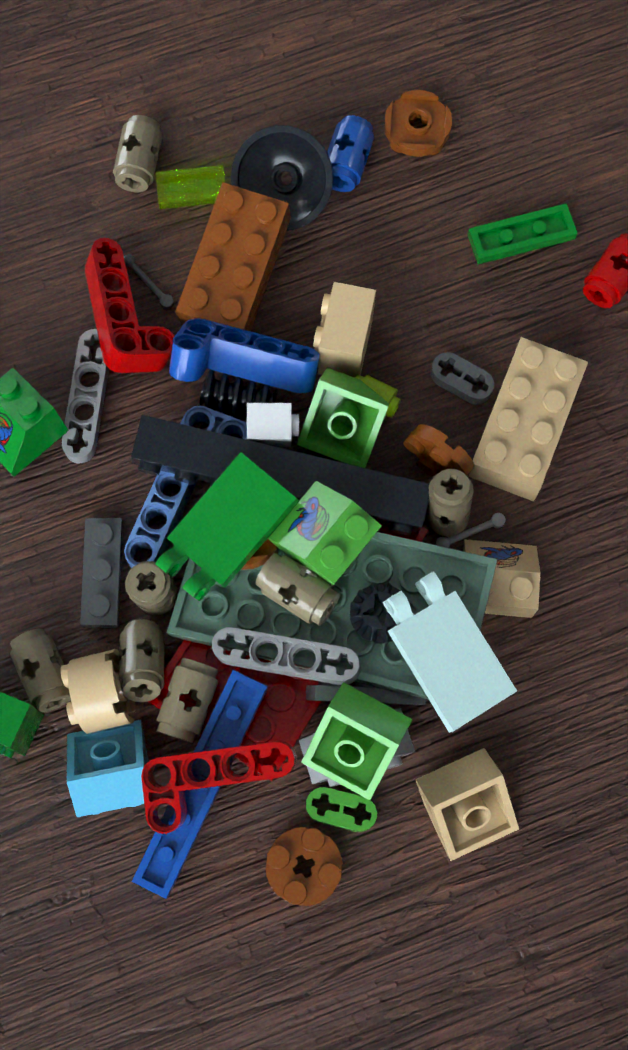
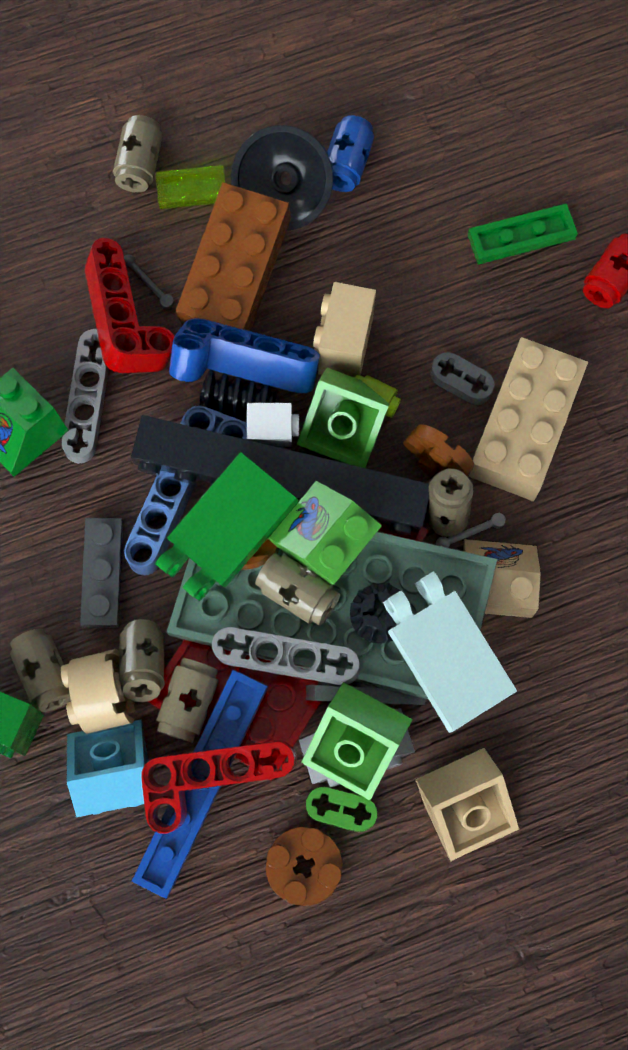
(139, 582): dark tan piece -> none
(414, 141): dark orange plate -> none

